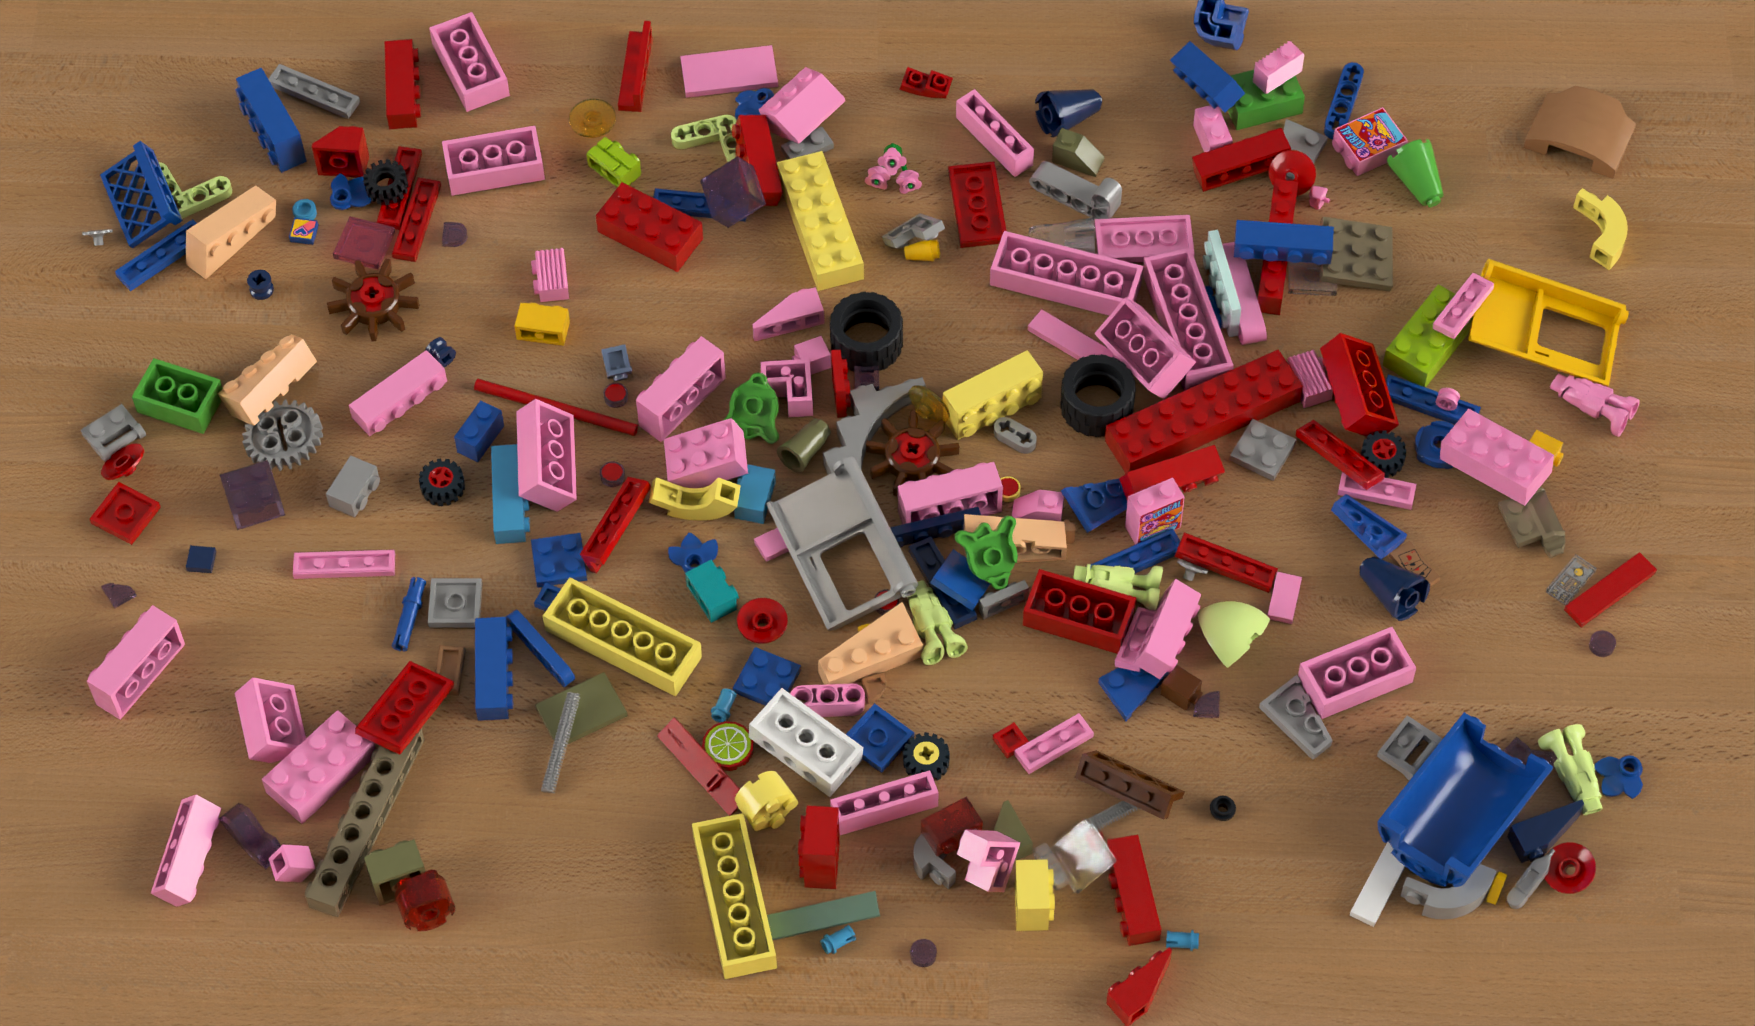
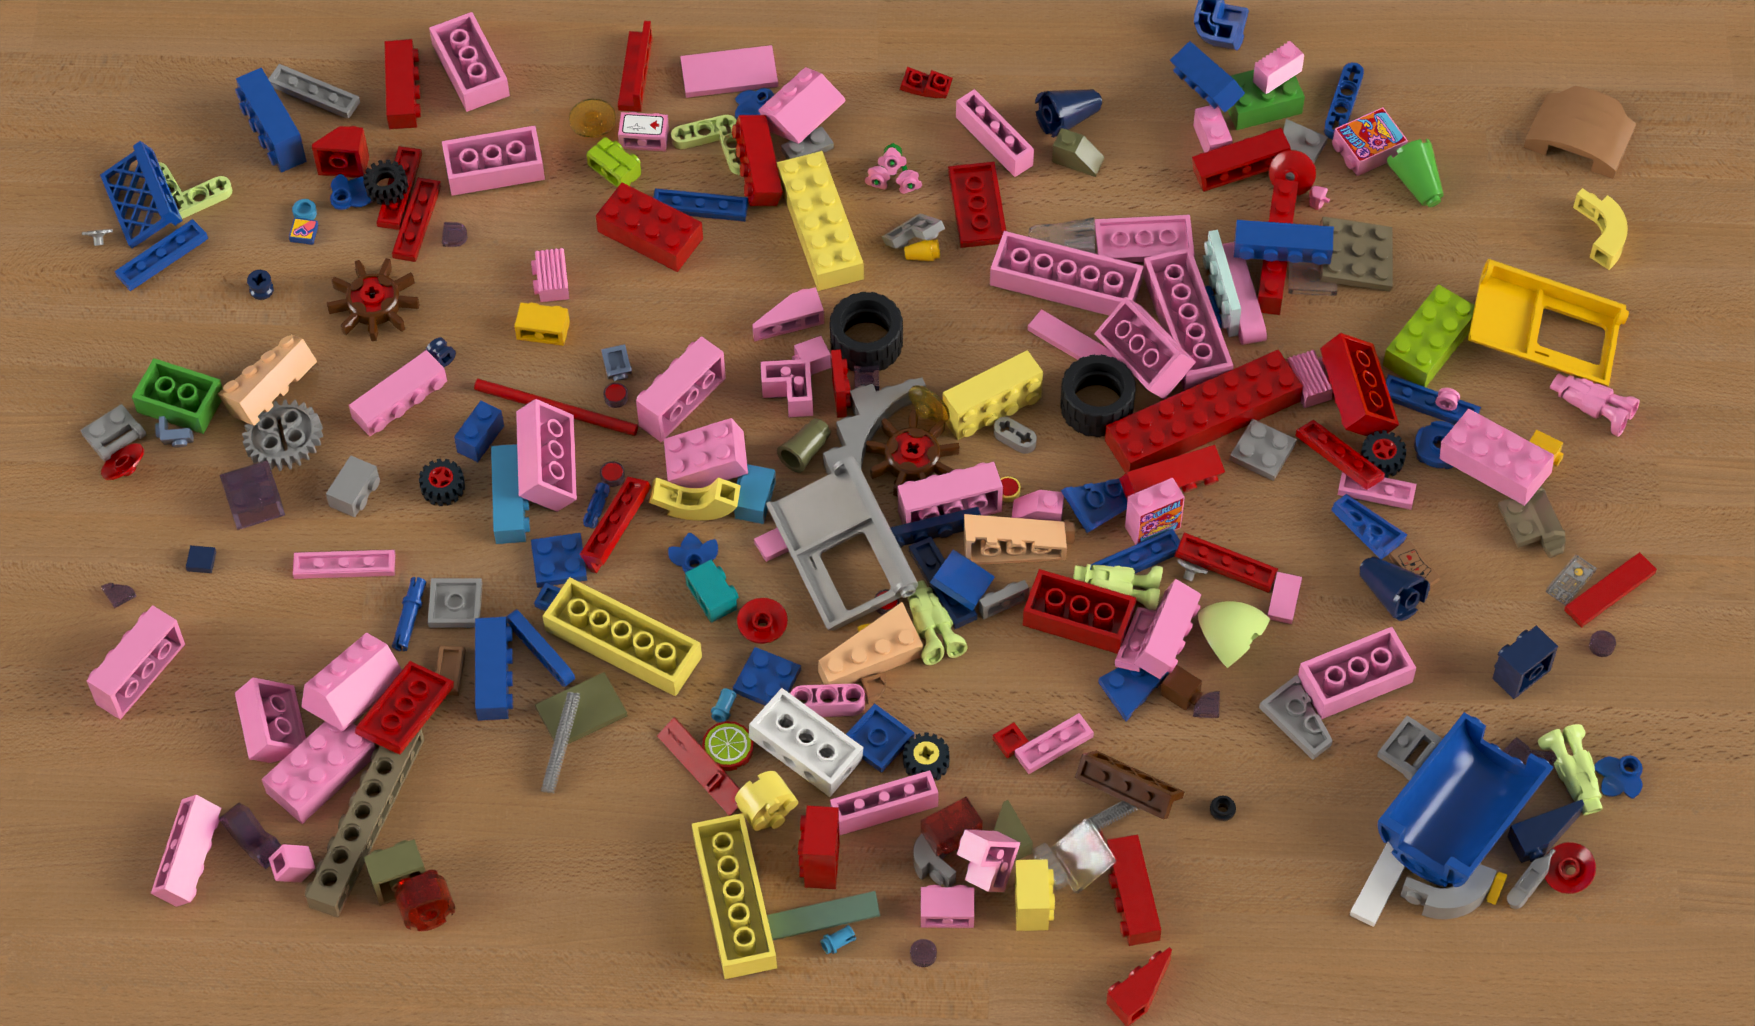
(125, 513): red plate -> none
(176, 437): none -> sand blue bracket
(227, 230): light nougat wedge -> none
(351, 682): none -> bright pink slope
(364, 242): clear pink tile -> none
(596, 505): none -> blue axle
(643, 131): none -> brick
(733, 192): clear purple brick -> none
(755, 408): bright green tile -> none
(947, 907): none -> bright pink brick
(991, 552): bright green tile -> none
(1077, 192): light grey beam -> none
(1182, 940): dark azure pin -> none
(1463, 305): bright pink plate -> none
(1524, 661): none -> dark blue brick

